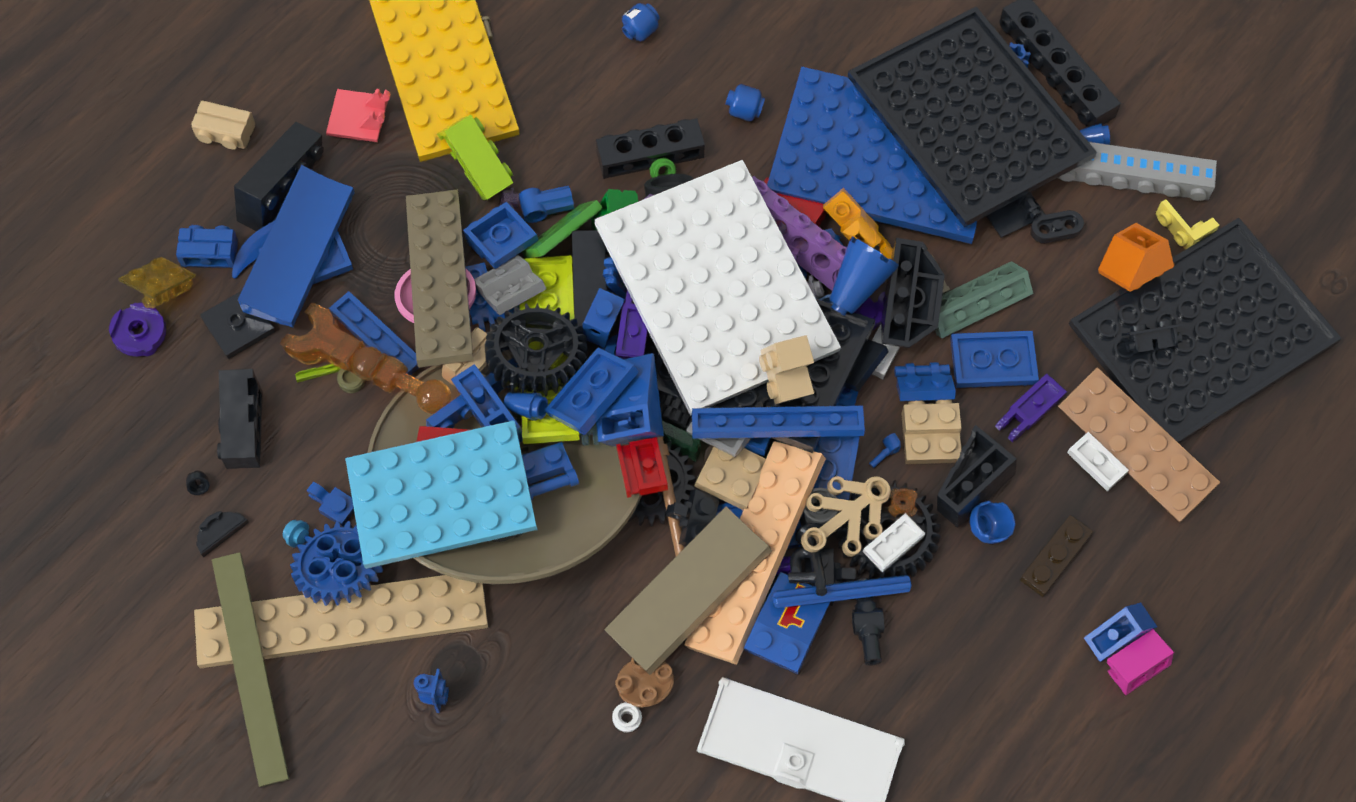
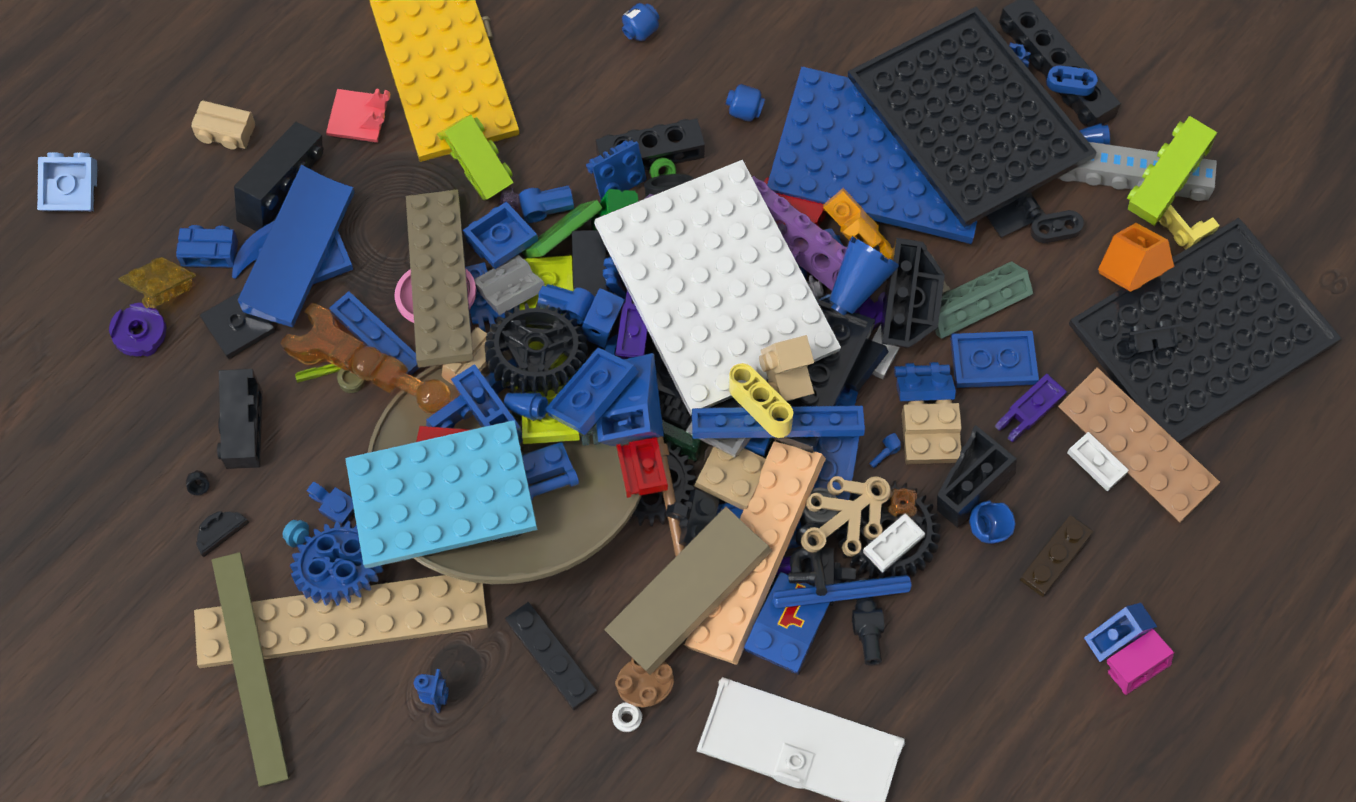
(66, 182): none -> light blue plate
(551, 656): none -> black plate
(575, 302): none -> blue piece
(619, 170): none -> blue hinge
(762, 412): none -> light yellow beam
(1071, 80): none -> blue beam
(1172, 170): none -> lime wedge

